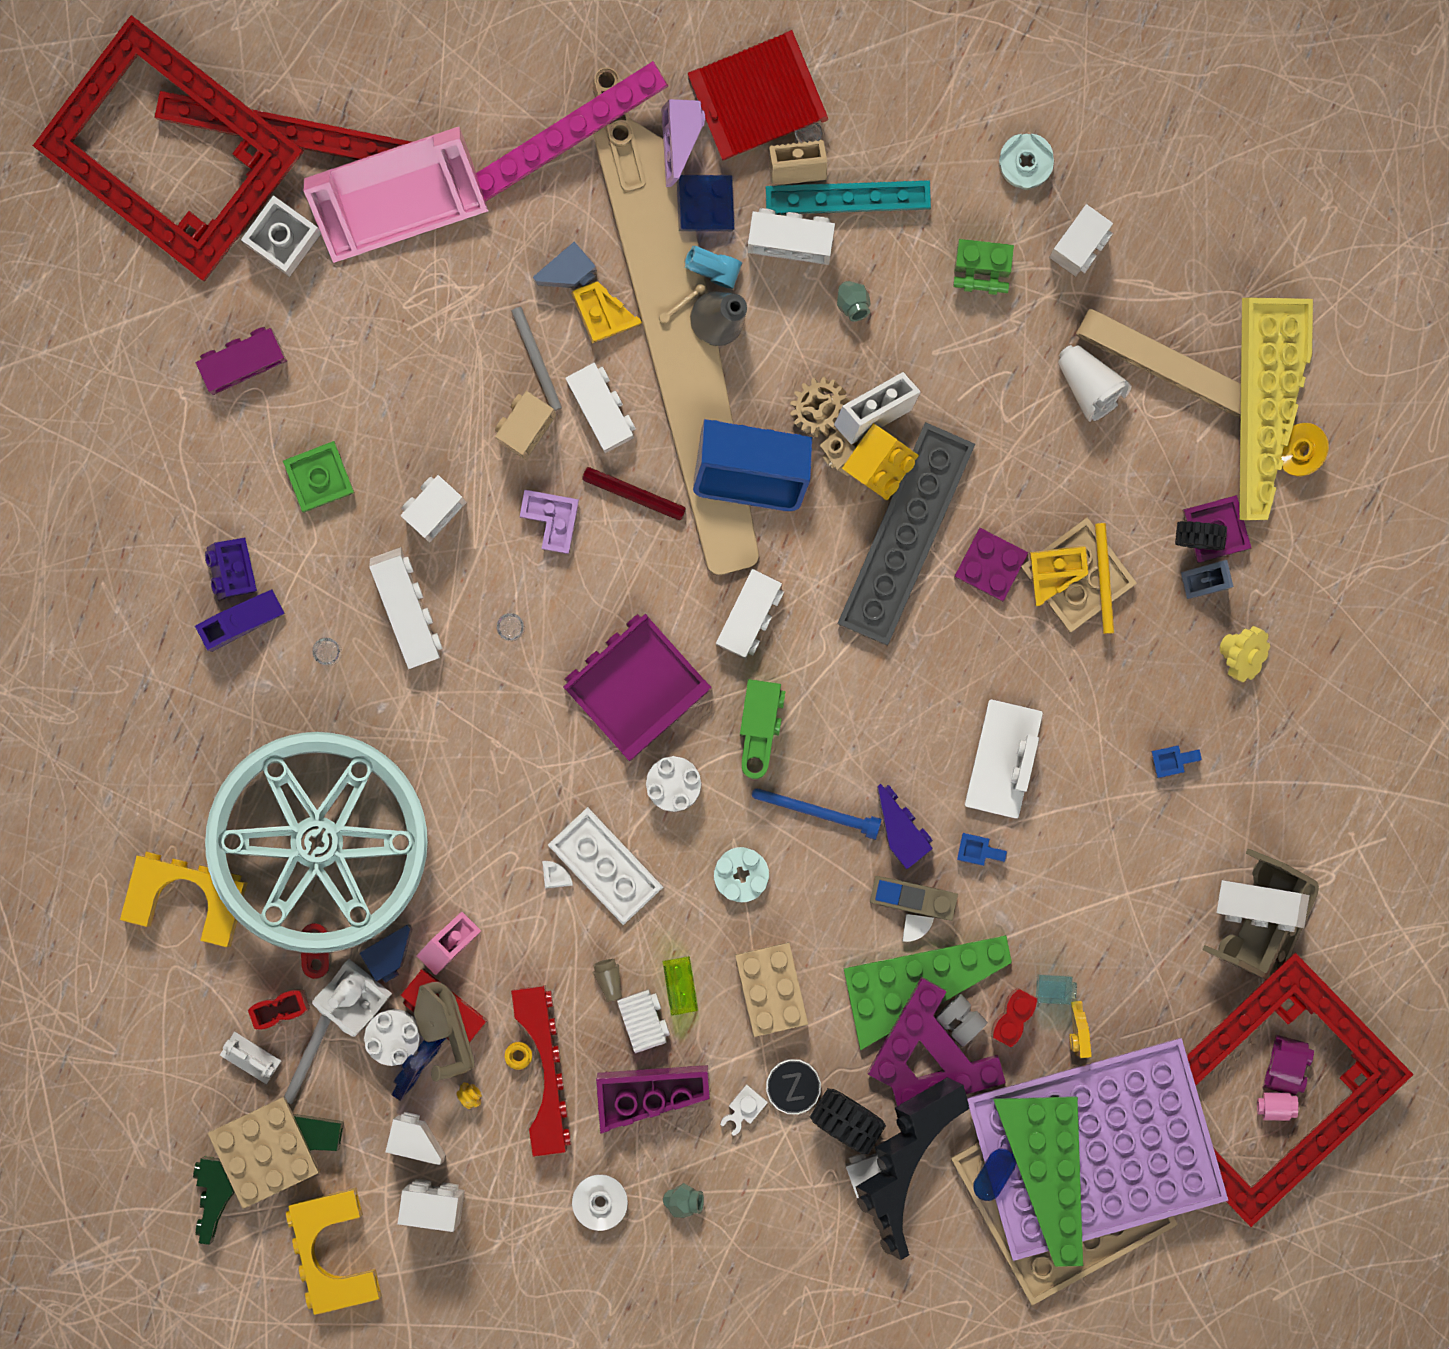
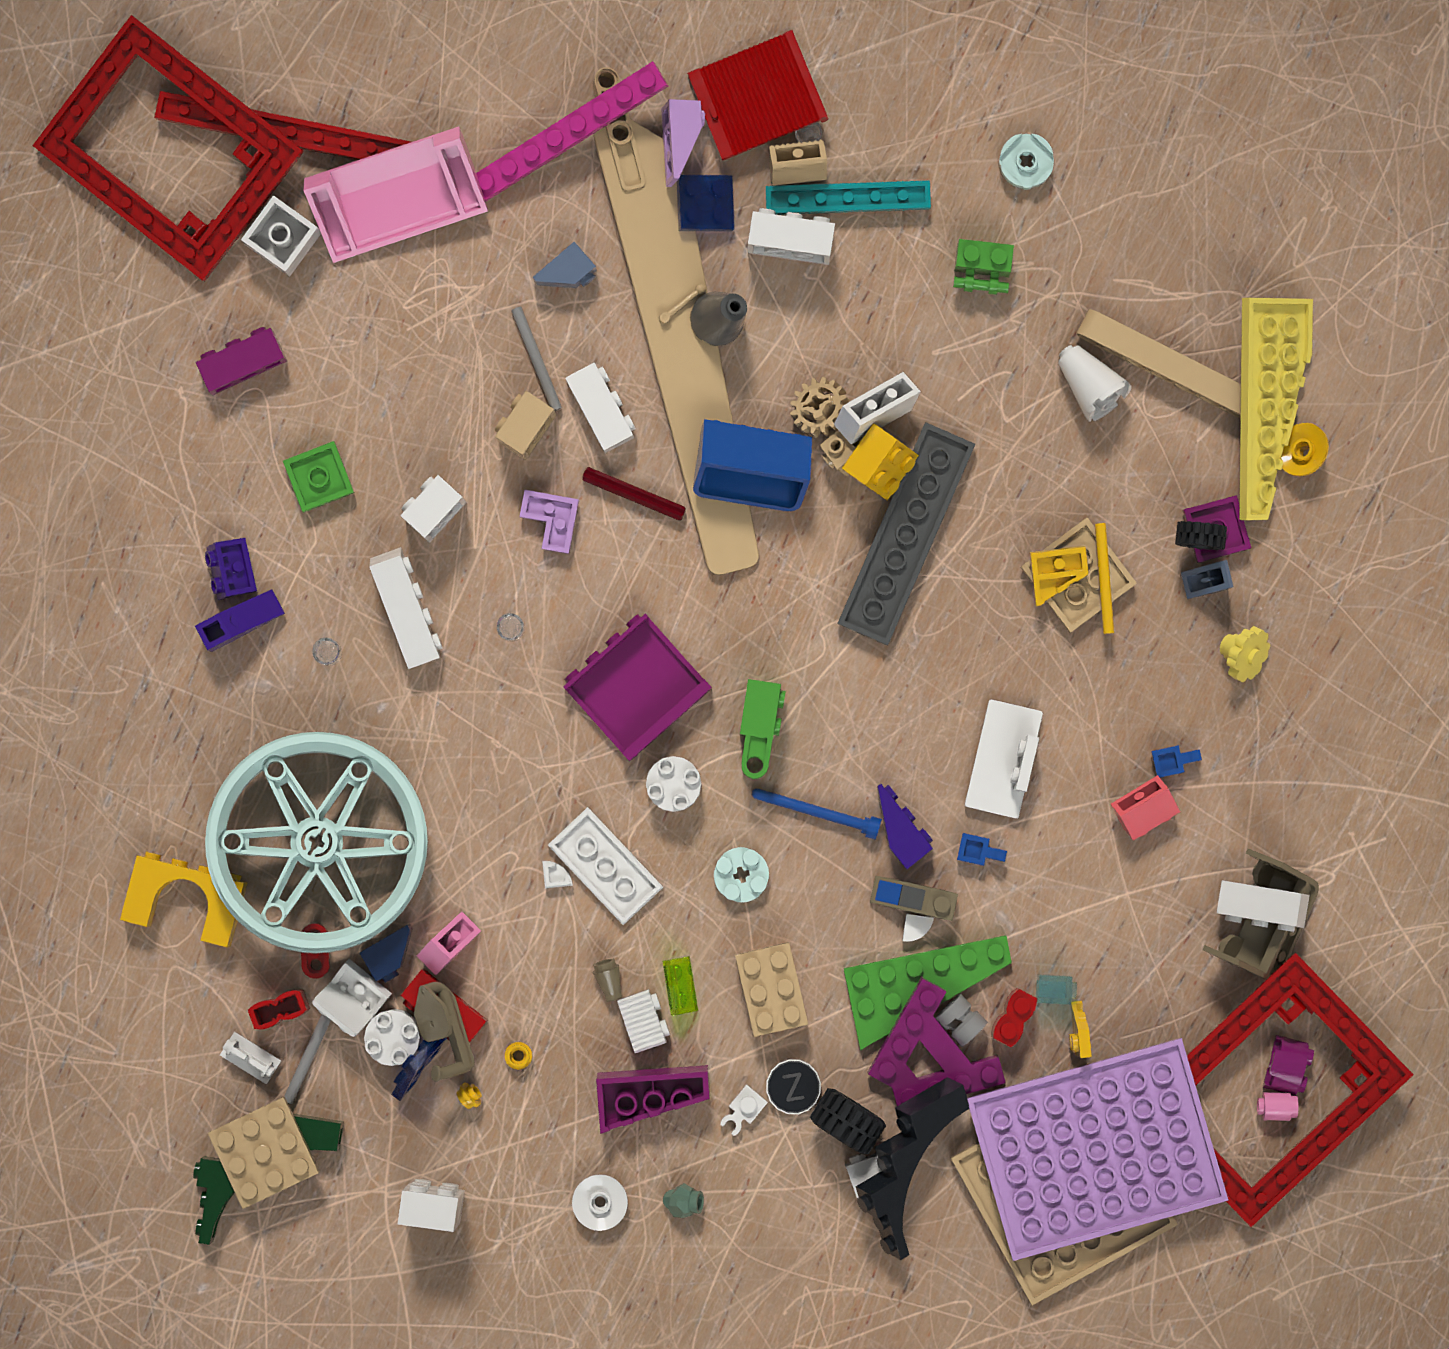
(326, 1290): yellow arch -> none
(348, 991): white piece -> none
(414, 1140): white slope -> none
(532, 1012): red arch -> none
(602, 312): yellow wing -> none
(719, 268): medium azure piece -> none
(750, 614): white brick -> none
(853, 300): sand green rock -> none
(991, 564): magenta plate -> none
(994, 1174): clear blue tile -> none
(1046, 1149): bright green wing -> none
(1081, 239): white brick -> none
(1145, 808): none -> coral brick

